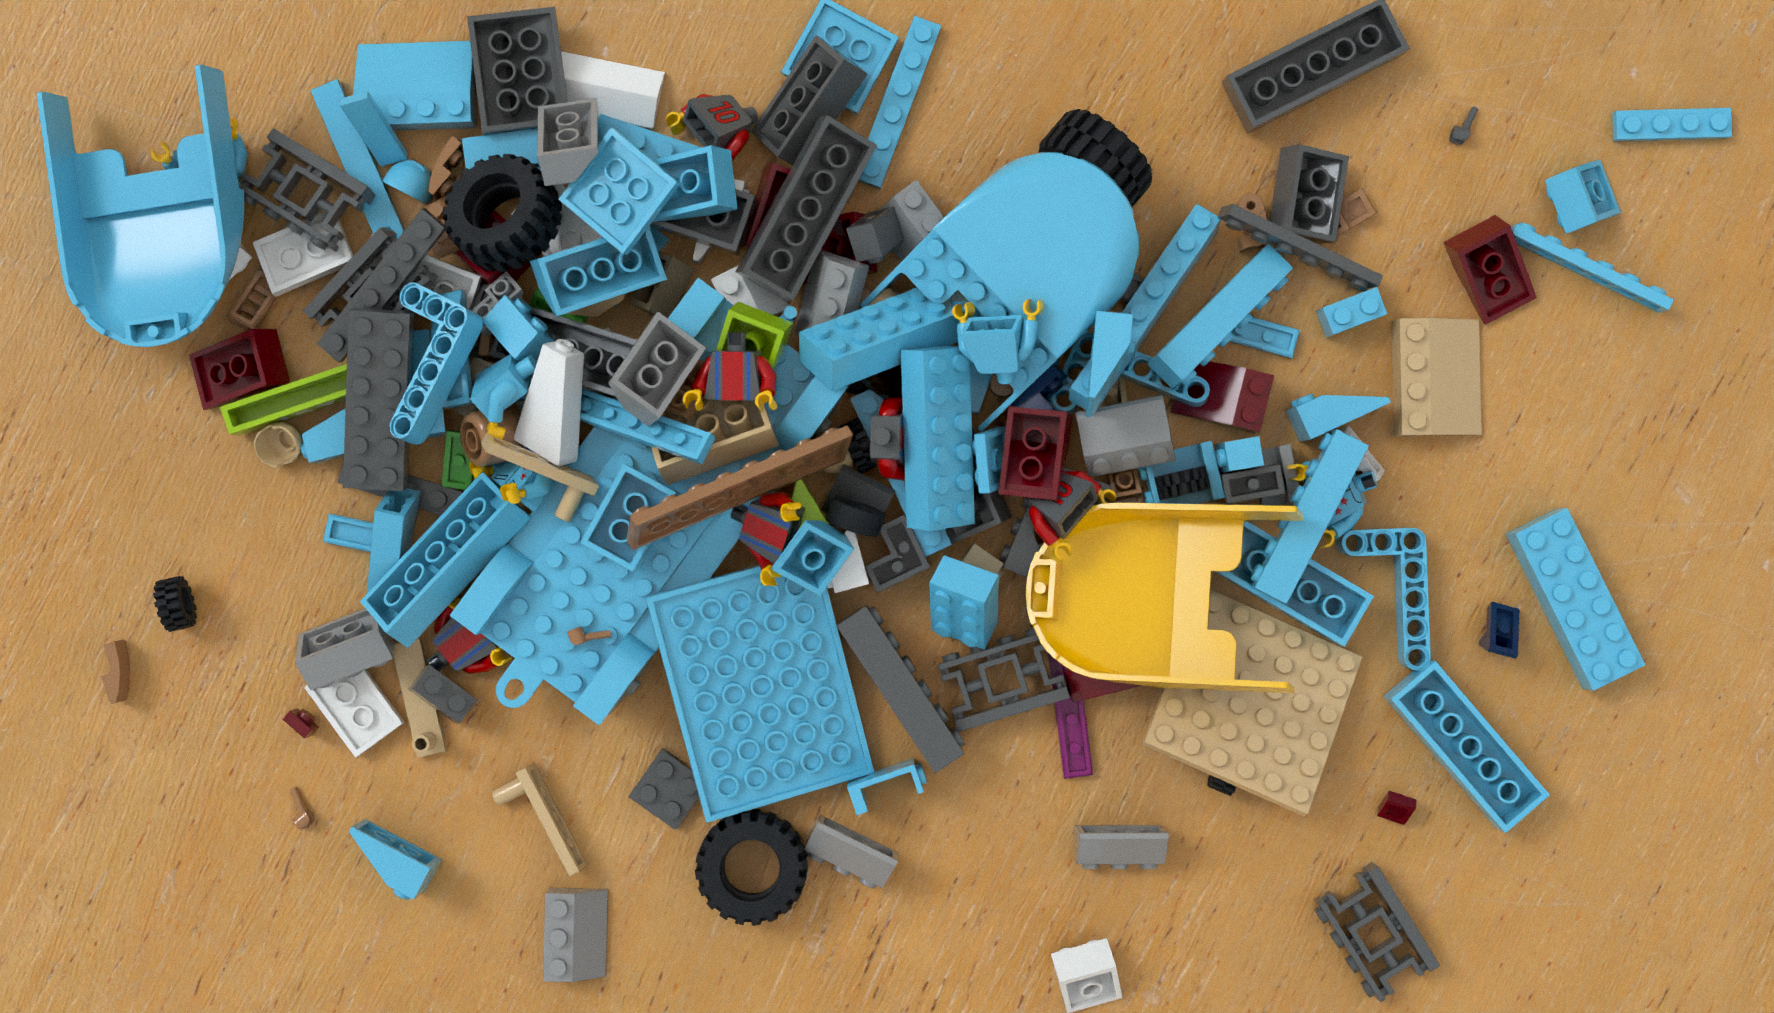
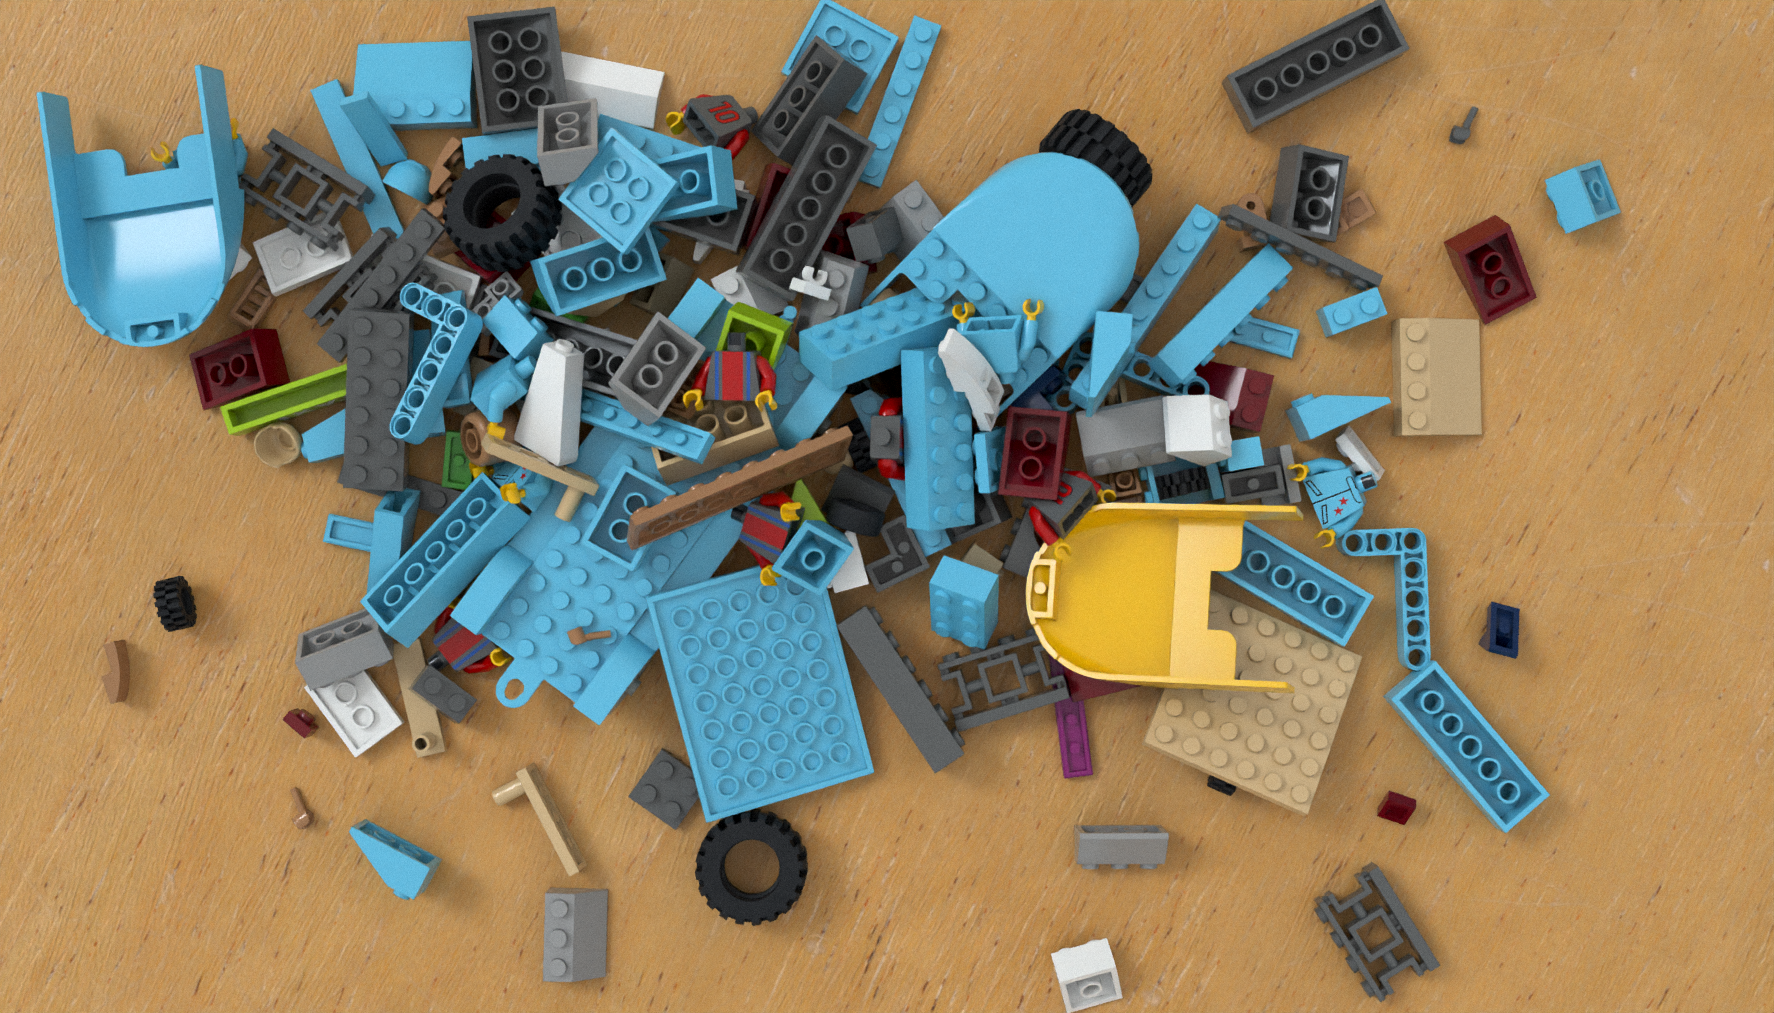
(811, 286): none -> white tile
(851, 852): light grey slope -> none
(856, 785): medium azure panel -> none
(973, 375): none -> white slope
(1197, 428): none -> white slope
(1317, 501): medium azure brick -> none
(1575, 599): medium azure brick -> none
(1599, 272): medium azure plate -> none
(1672, 124): medium azure plate -> none

